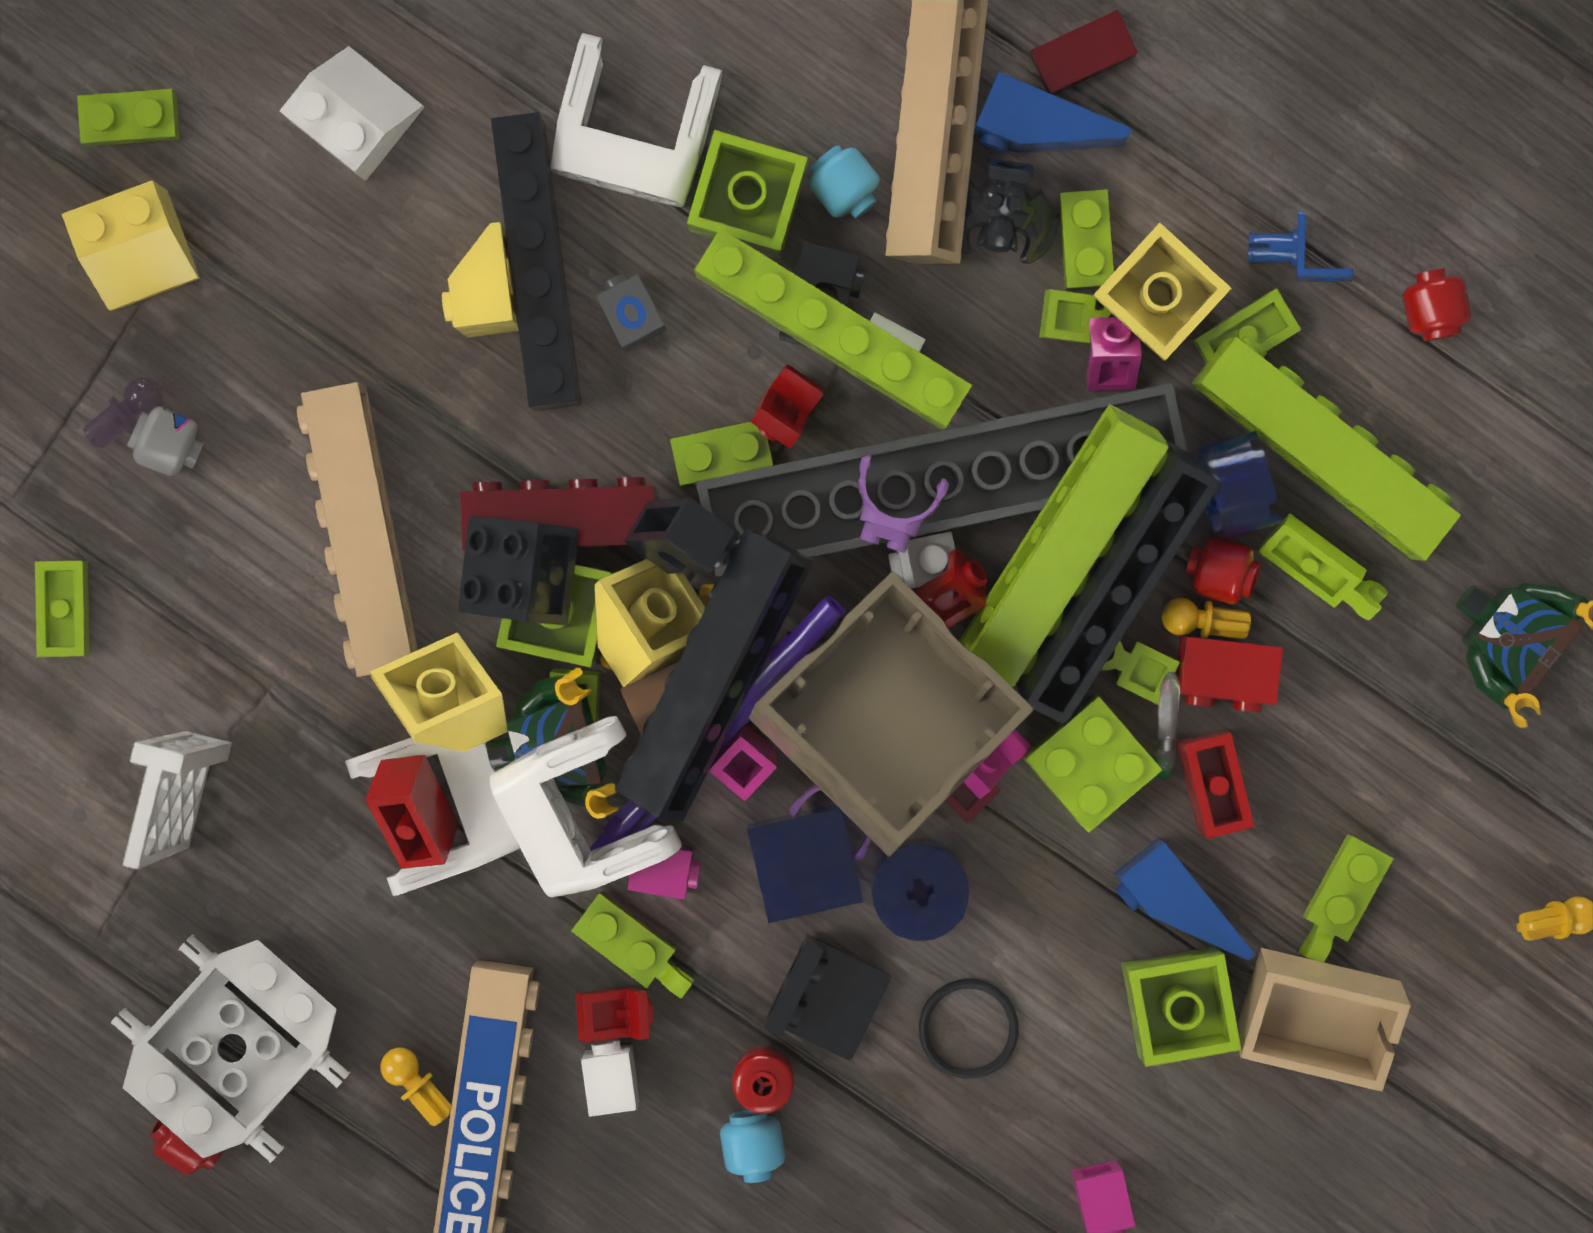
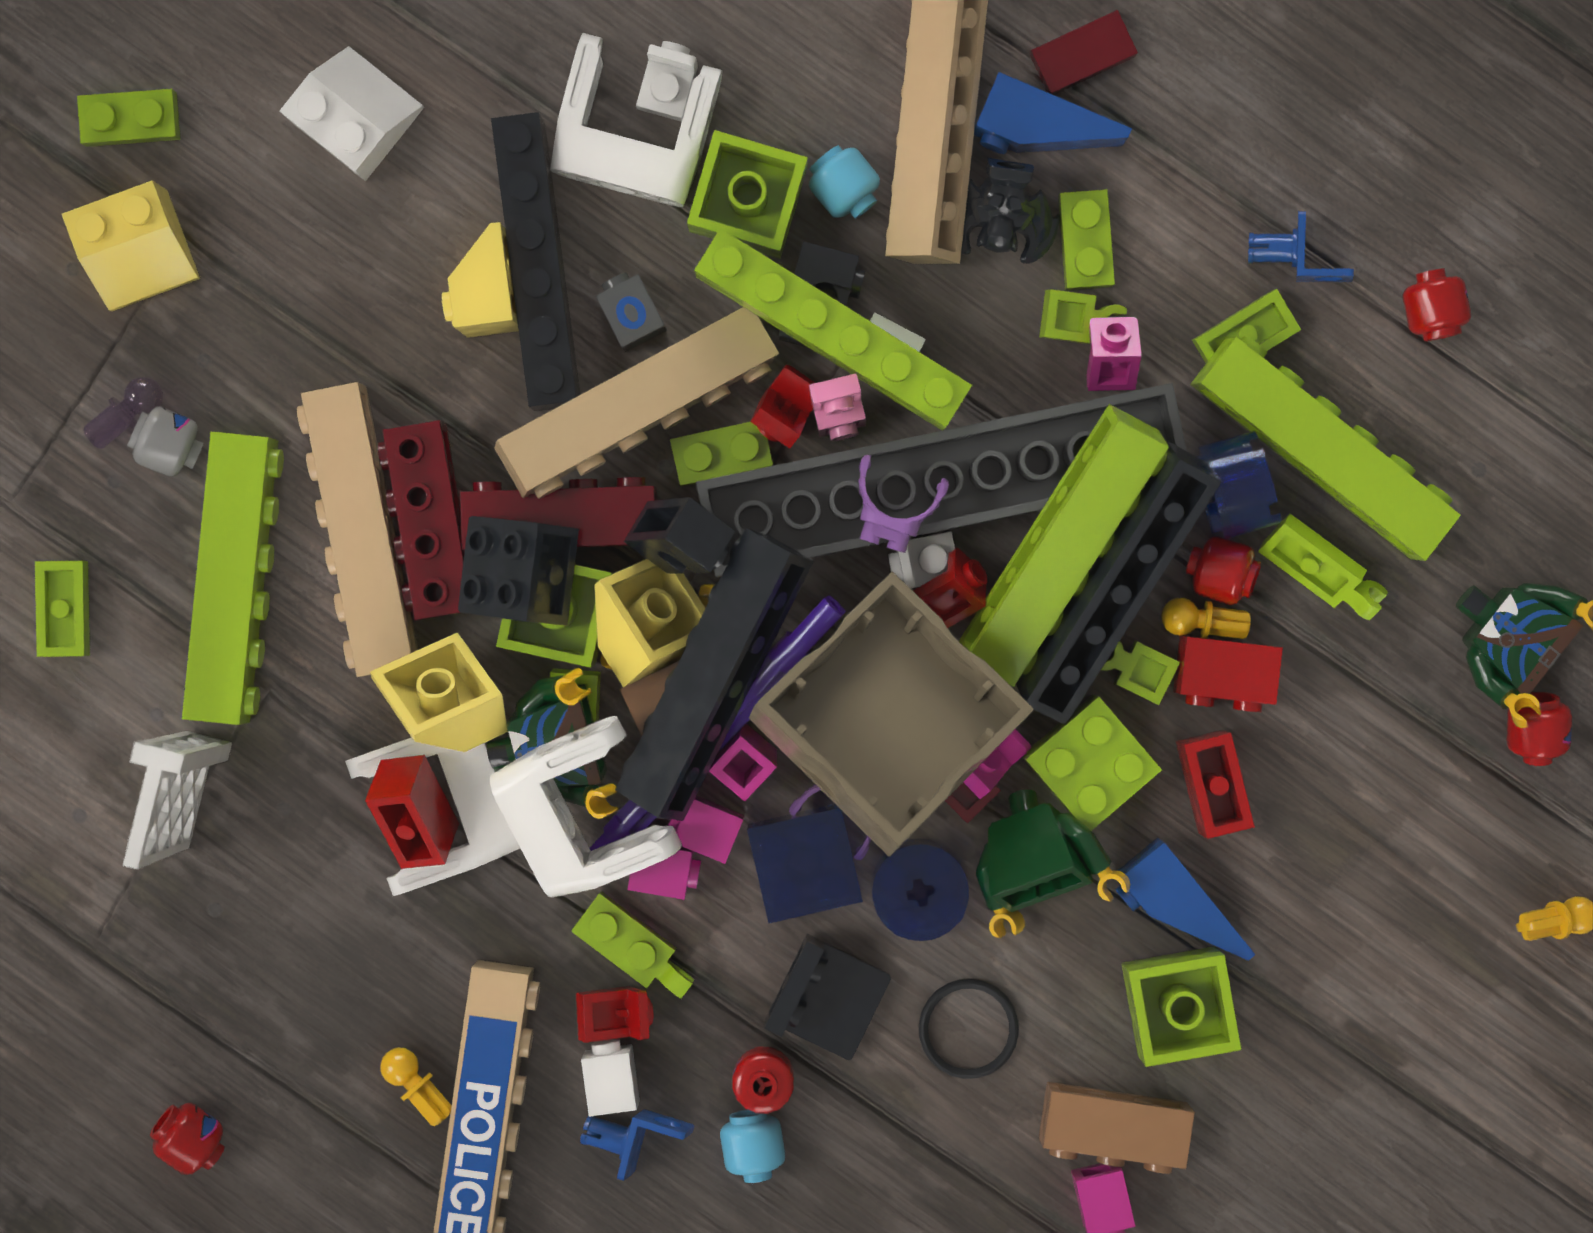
(193, 1033): white piece -> none
(231, 578): none -> lime brick
(428, 516): none -> dark red brick
(628, 1140): none -> blue bracket
(636, 401): none -> tan brick
(667, 80): none -> white bracket
(709, 829): none -> dark pink brick
(838, 407): none -> bright pink slope
(1038, 858): none -> dark green torso
(1116, 1127): none -> medium nougat brick
(1162, 291): light yellow slope -> none
(1167, 724): clear piece -> none
(1322, 1019): tan piece -> none
(1343, 896): lime plate -> none
(1546, 734): none -> red head

